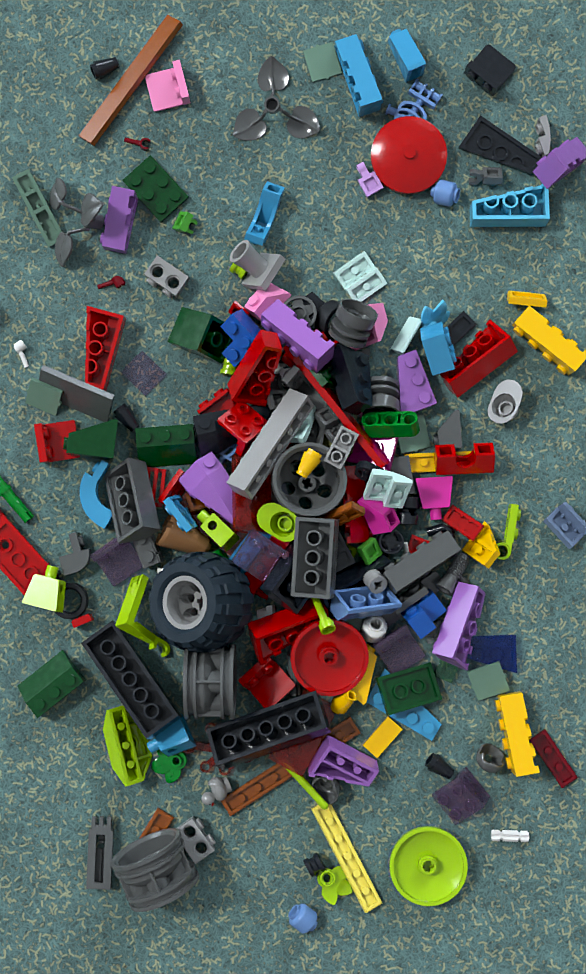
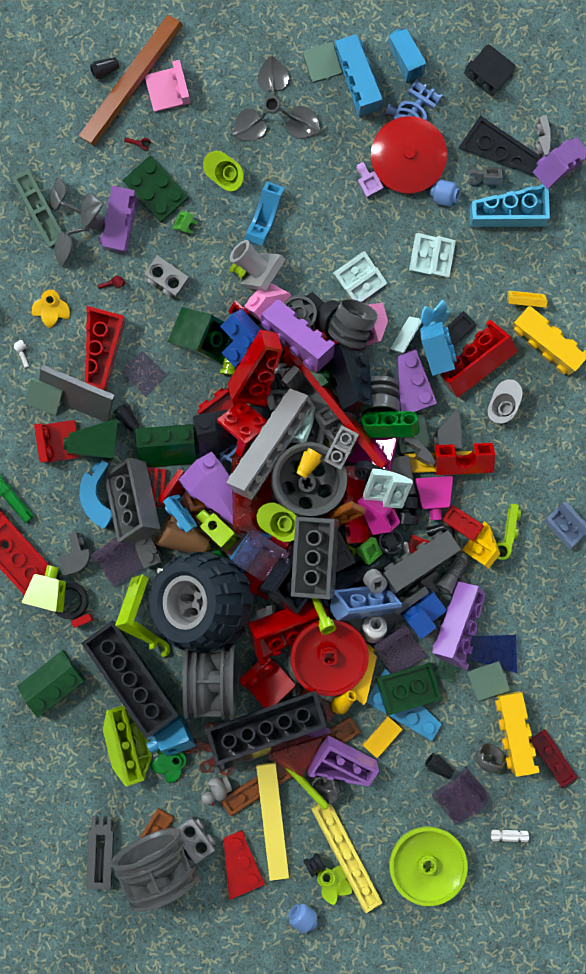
(50, 311): none -> yellow plate
(223, 170): none -> lime piece
(240, 866): none -> red wing
(272, 821): none -> light yellow tile
(422, 454): none -> dark grey slope
(440, 258): none -> light aqua slope

